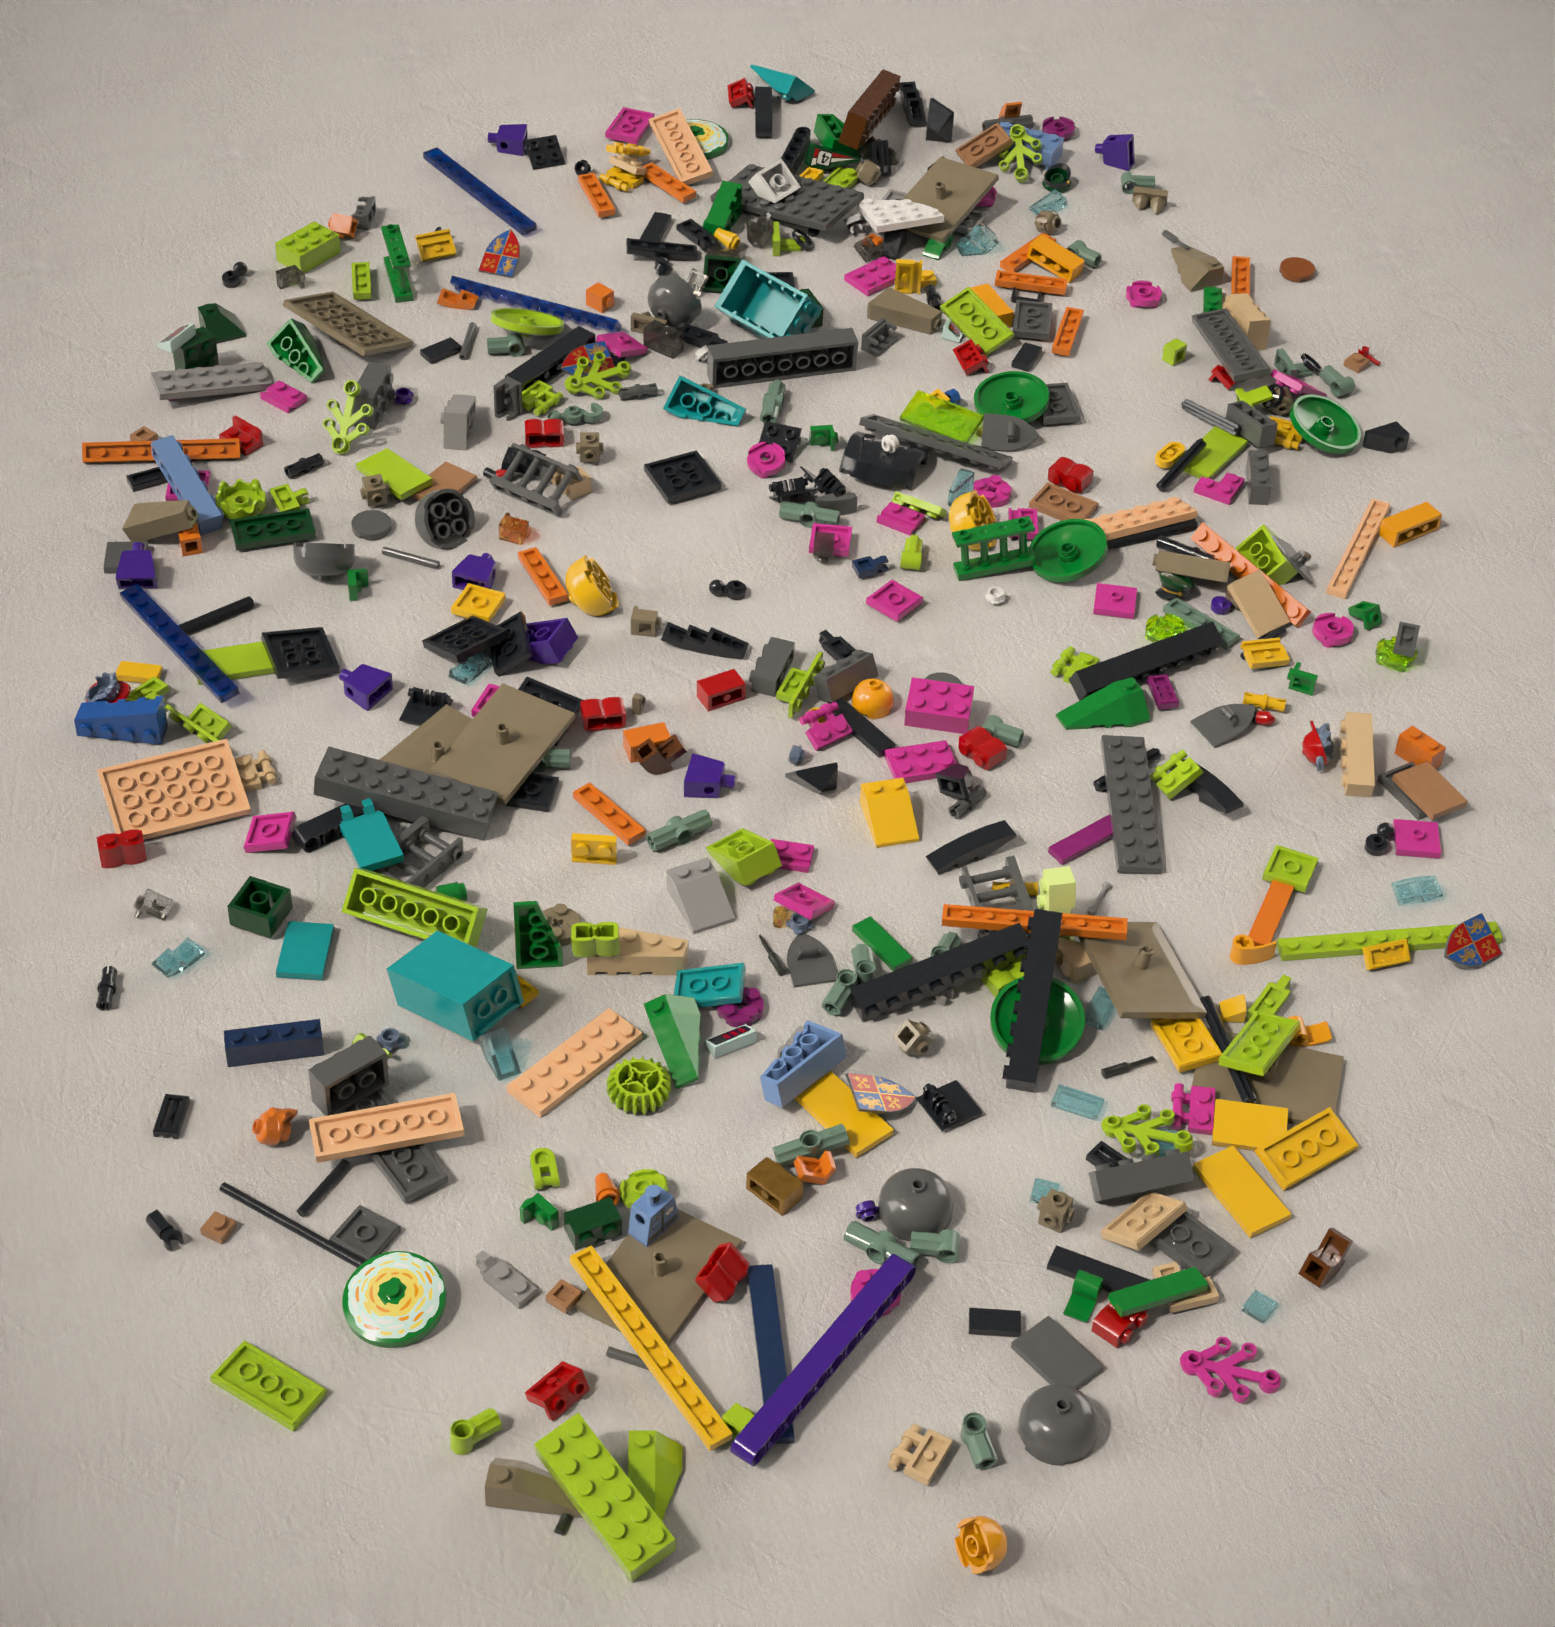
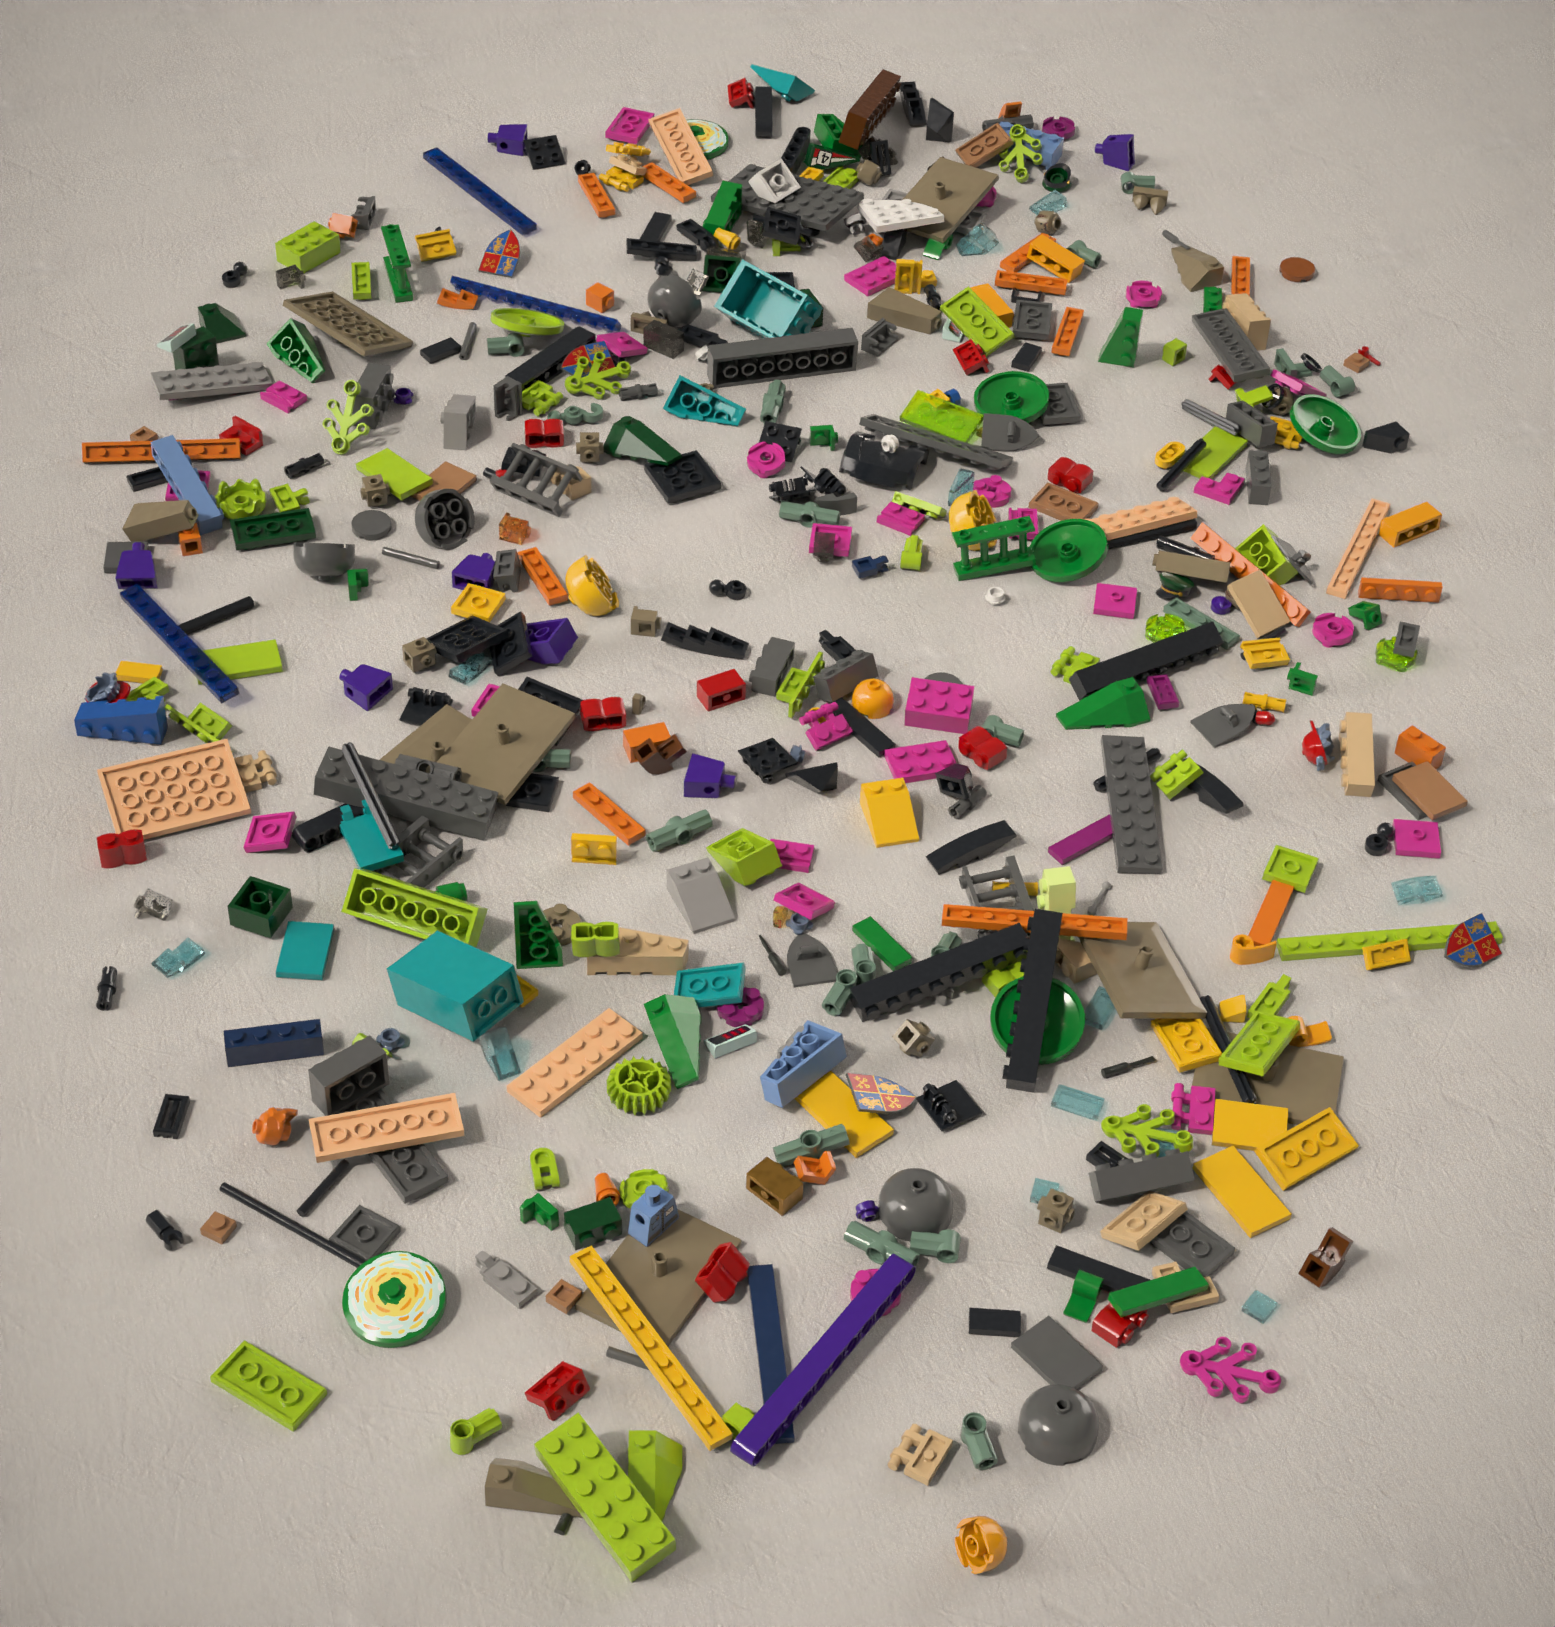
(300, 652): black plate -> none
(371, 796): none -> axle
(419, 654): none -> dark tan brick
(438, 769): none -> dark grey piece
(507, 569): none -> dark grey hinge
(638, 441): none -> dark green wedge
(766, 759): none -> black hinge
(782, 225): none -> black plate
(894, 600): dark pink plate -> none
(1123, 340): none -> green wedge
(1400, 590): none -> orange plate

